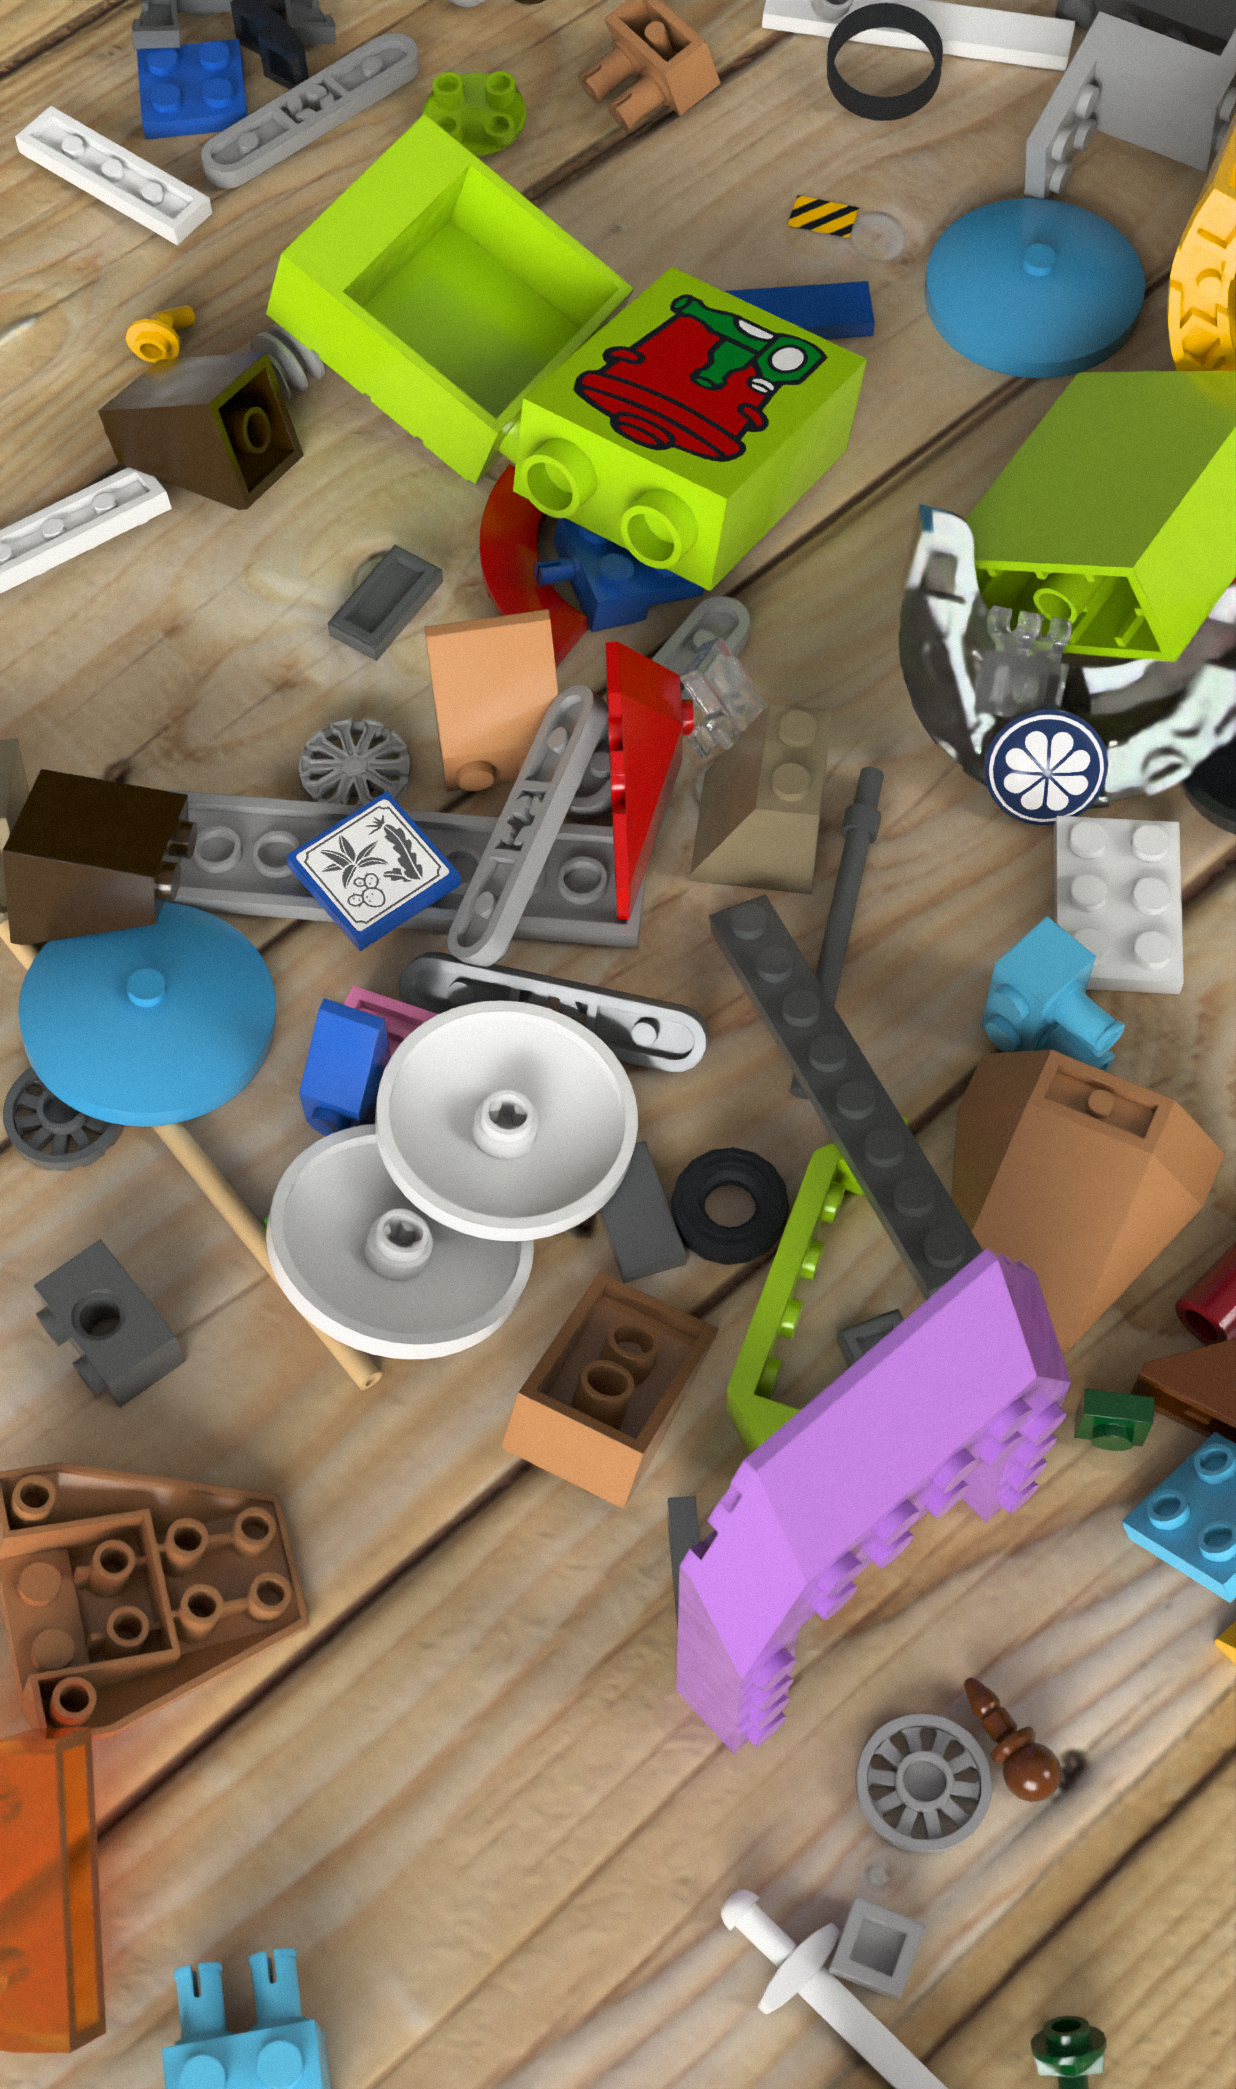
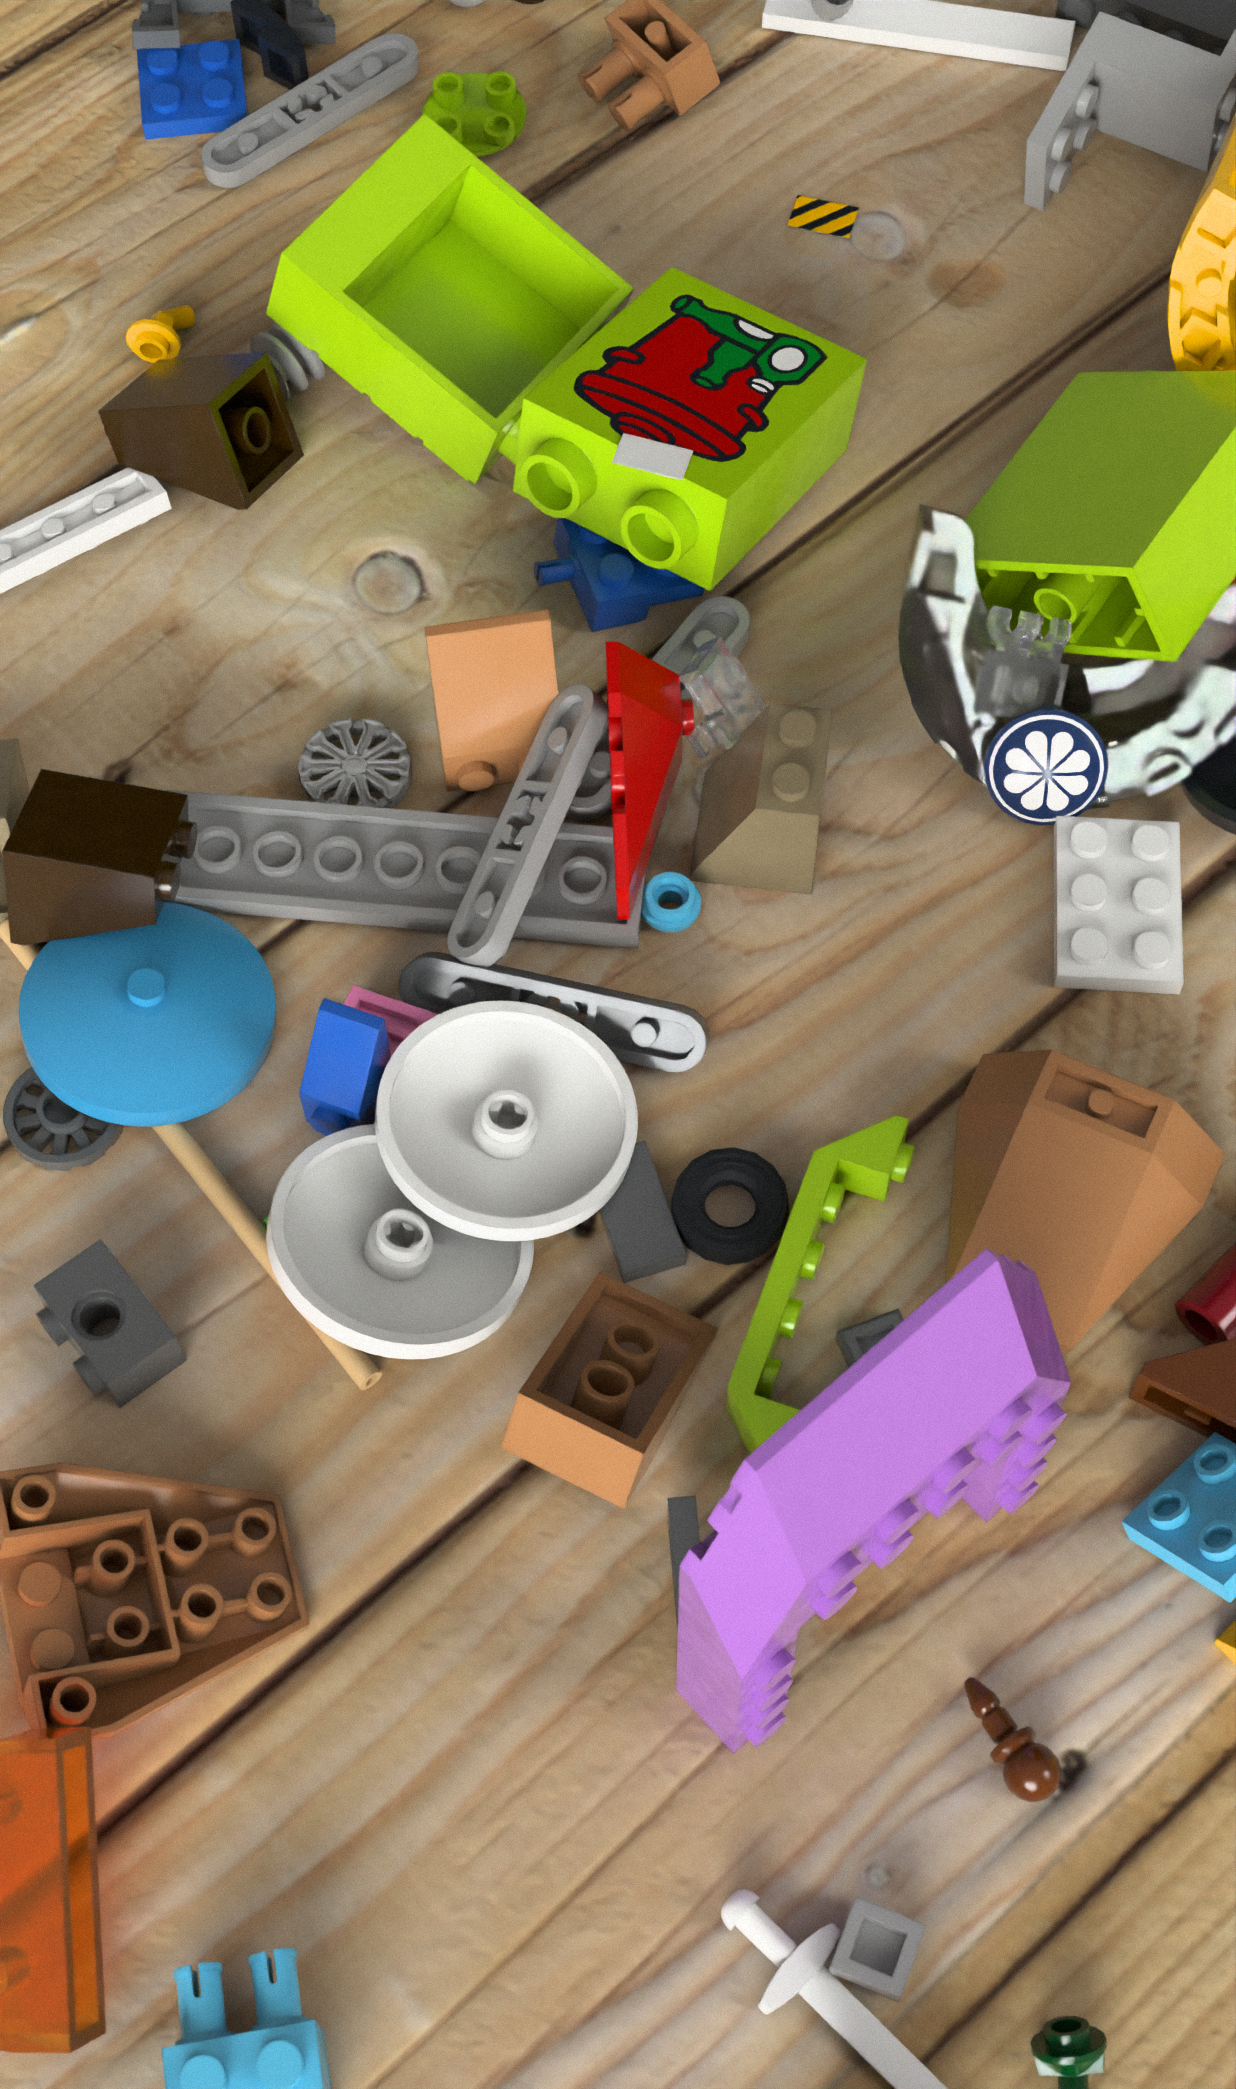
(114, 175): white plate -> none
(373, 870): tile -> none
(385, 602): dark grey tile -> none
(507, 560): red tile -> none
(652, 456): none -> white sticker
(674, 888): none -> medium azure plate
(822, 309): blue tile -> none
(846, 1094): dark grey plate -> none
(859, 829): dark grey bar -> none
(889, 16): black tyre -> none
(923, 1783): light grey wheel -> none
(1034, 288): dark azure dish -> none
(1042, 1002): medium azure brick -> none
(1114, 1419): dark green plate -> none

